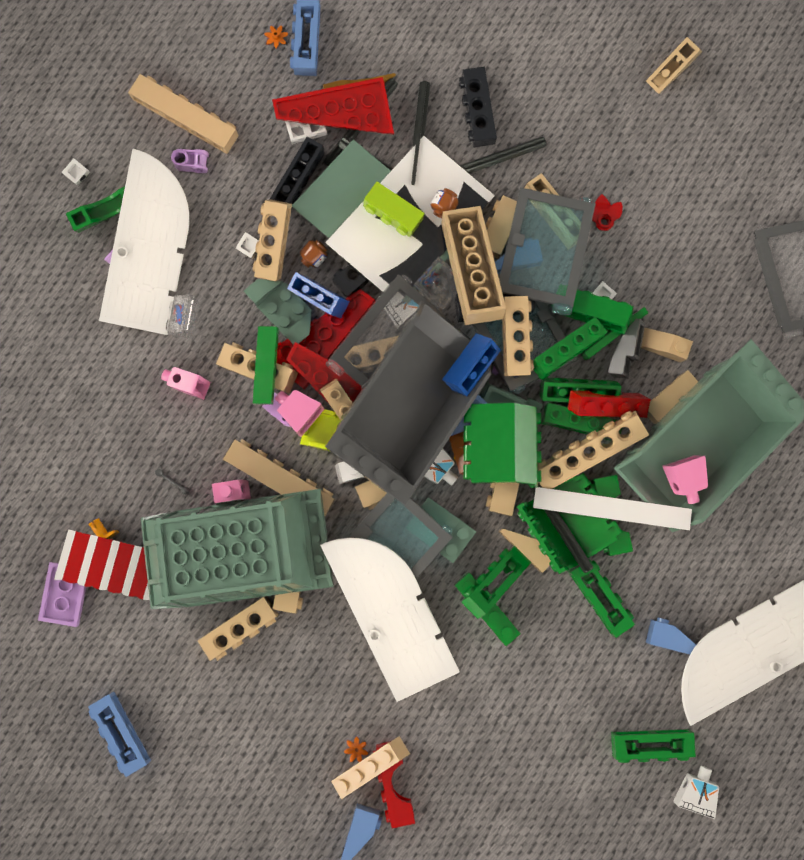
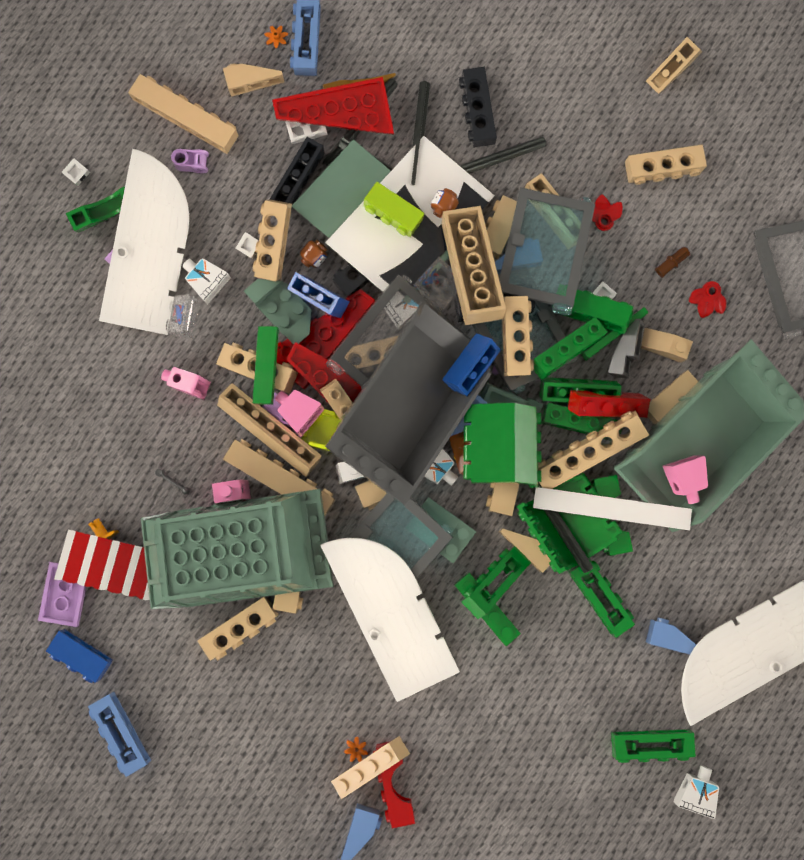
(79, 656): none -> blue brick
(205, 278): none -> white torso
(247, 78): none -> tan slope
(269, 430): none -> tan brick
(672, 262): none -> reddish brown axle
(692, 155): none -> tan brick
(708, 302): none -> red plate

